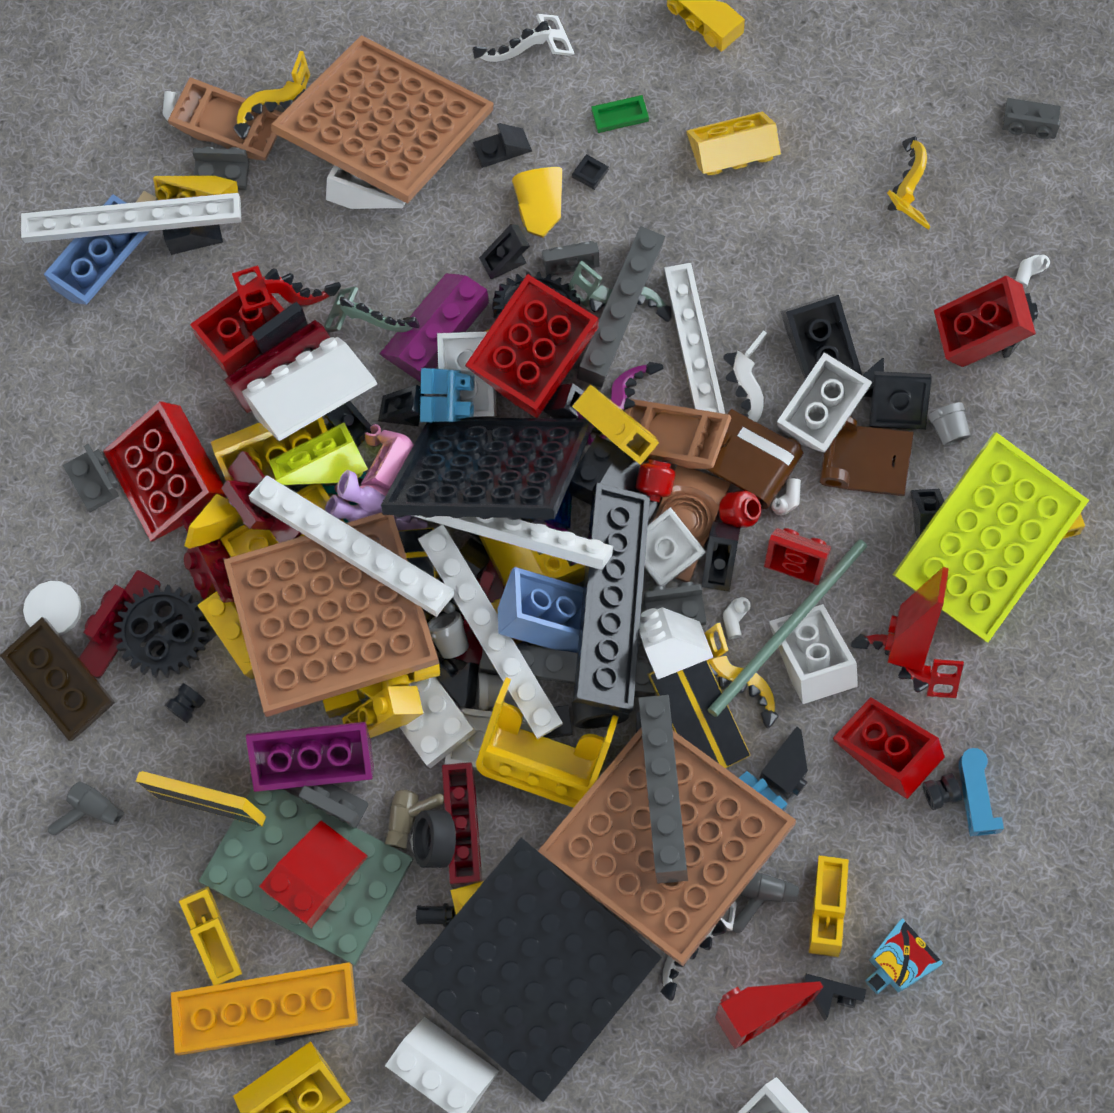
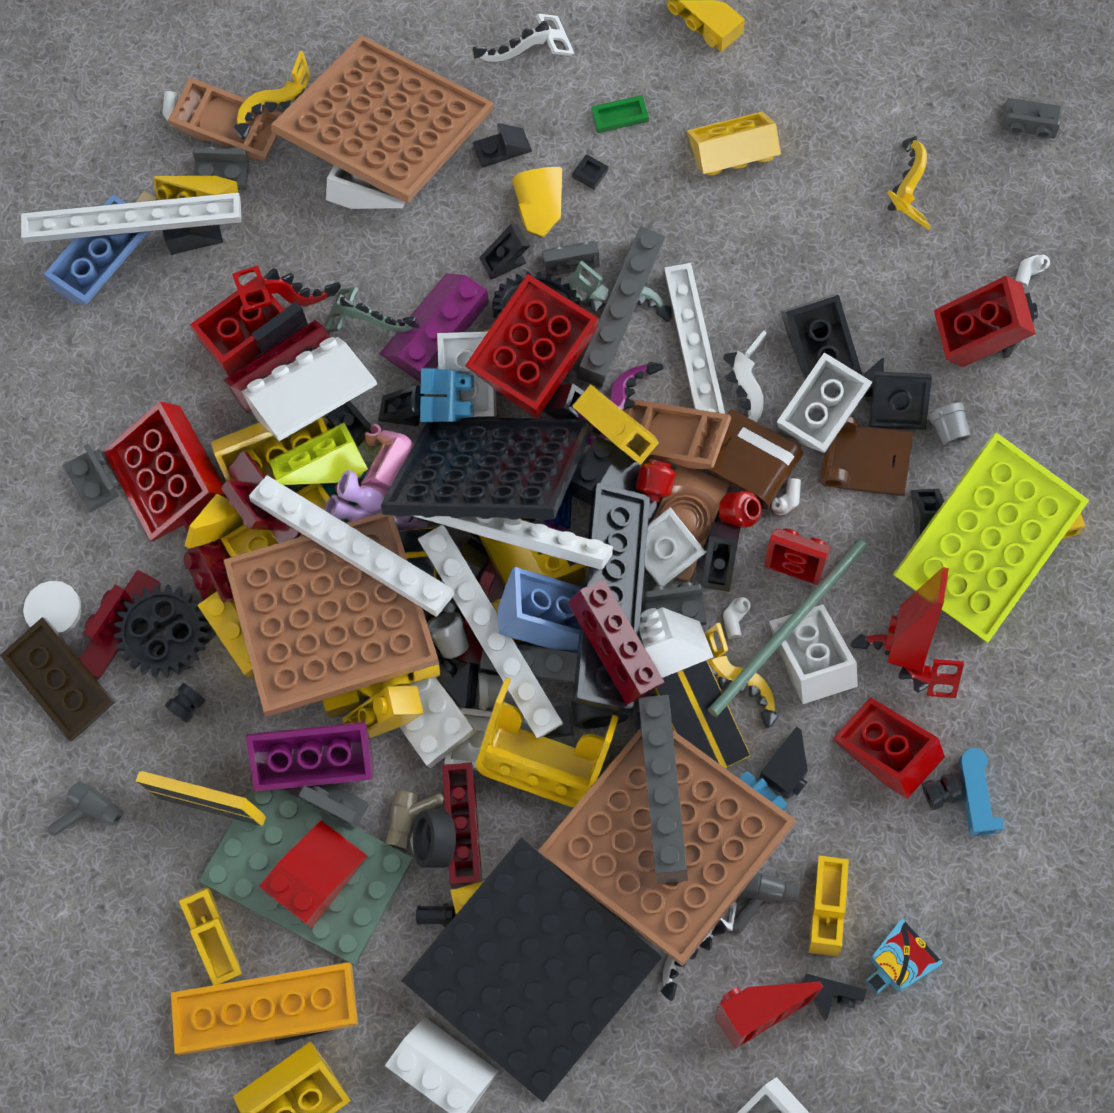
(615, 641): none -> dark red brick

